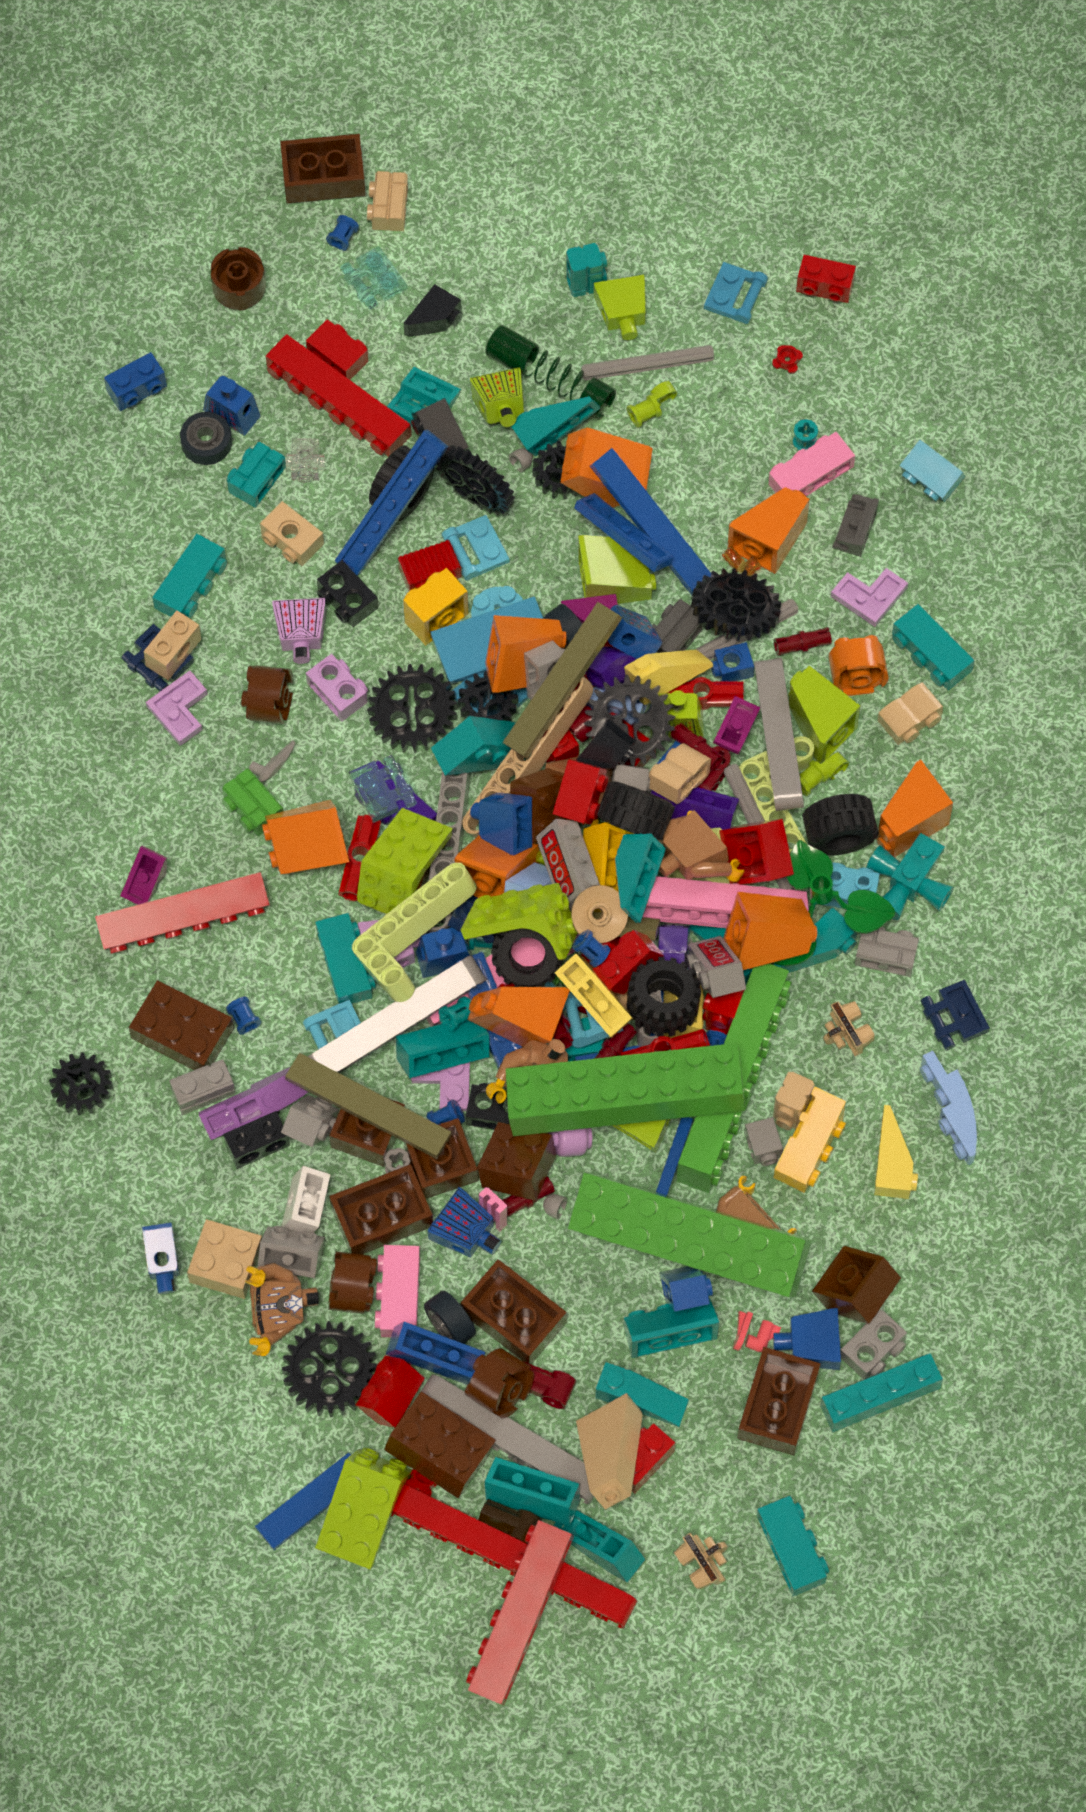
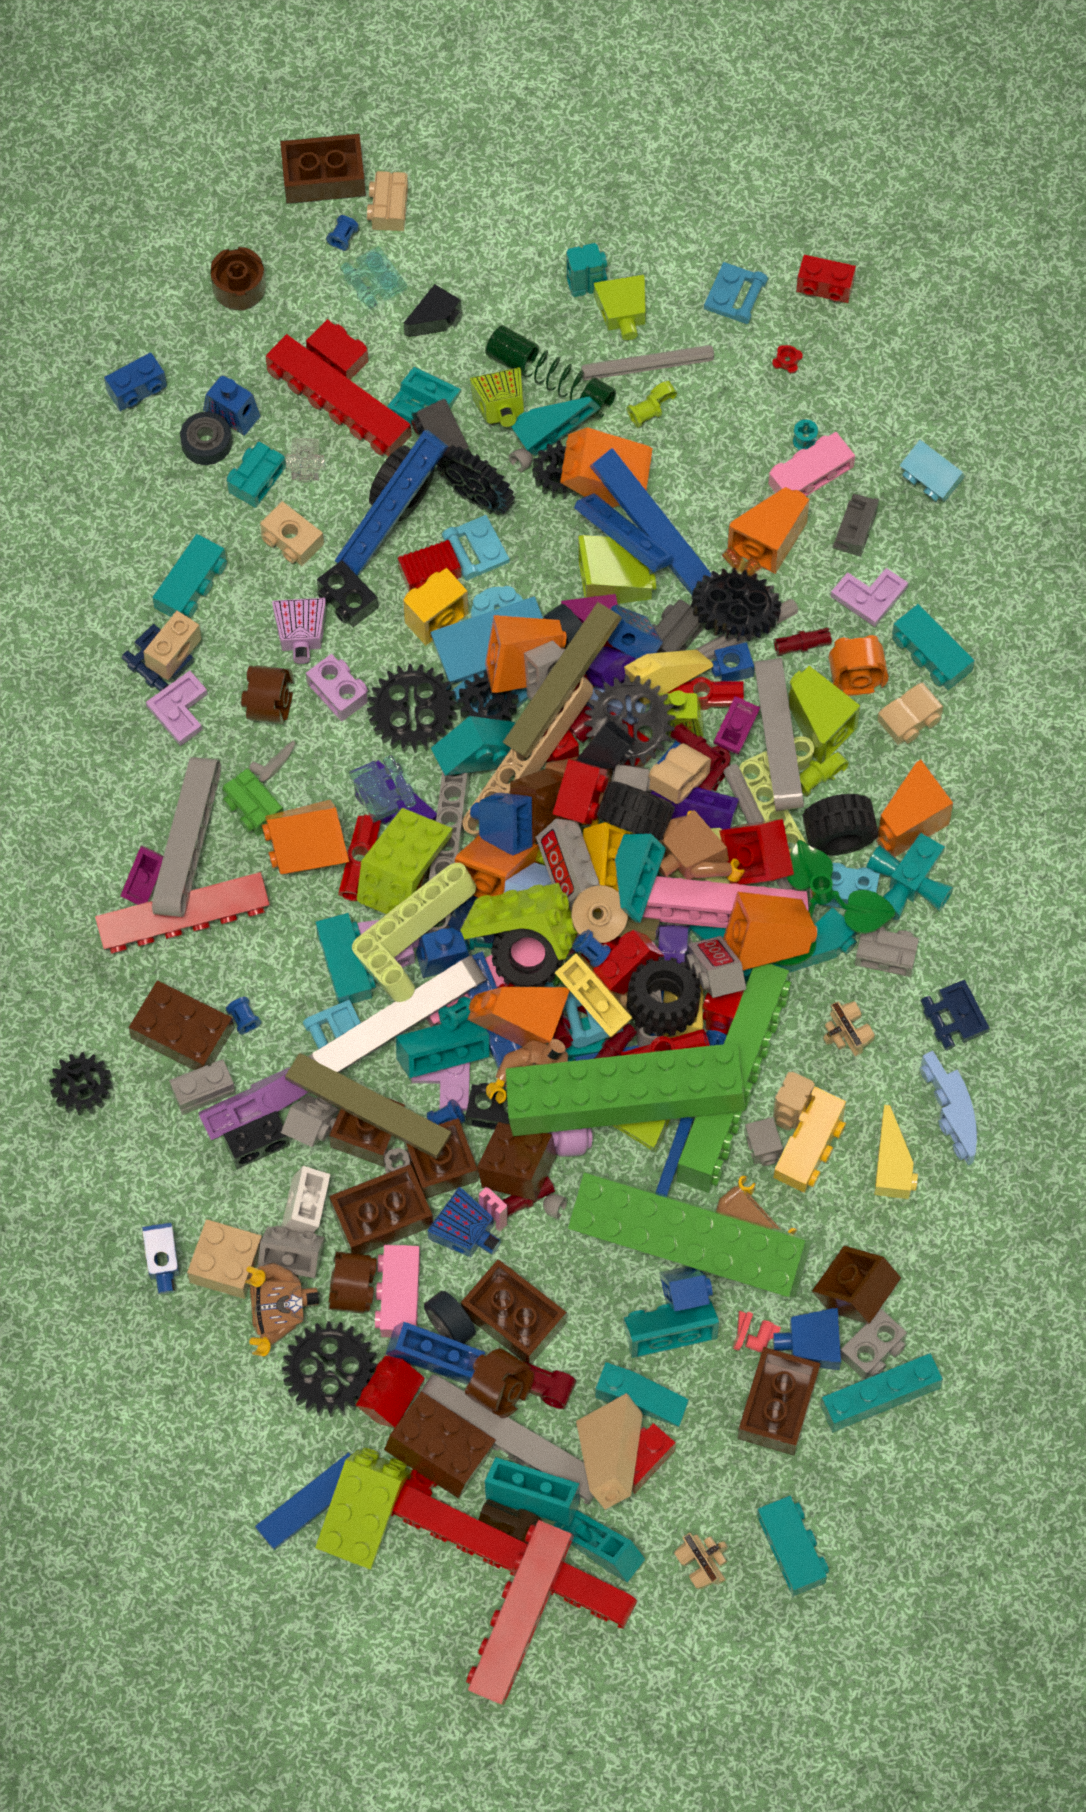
(186, 837): none -> light grey beam

